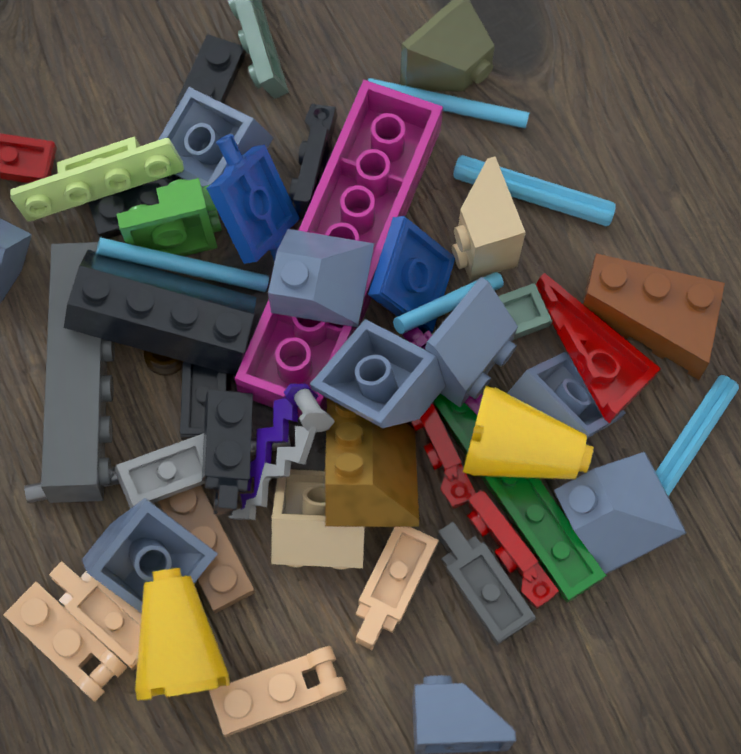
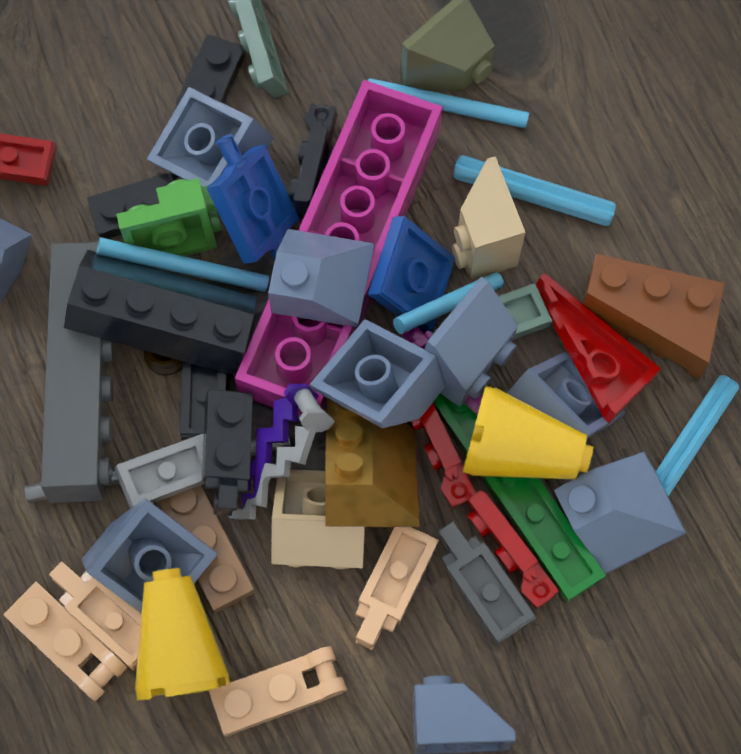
(97, 176): yellowish green bracket -> none

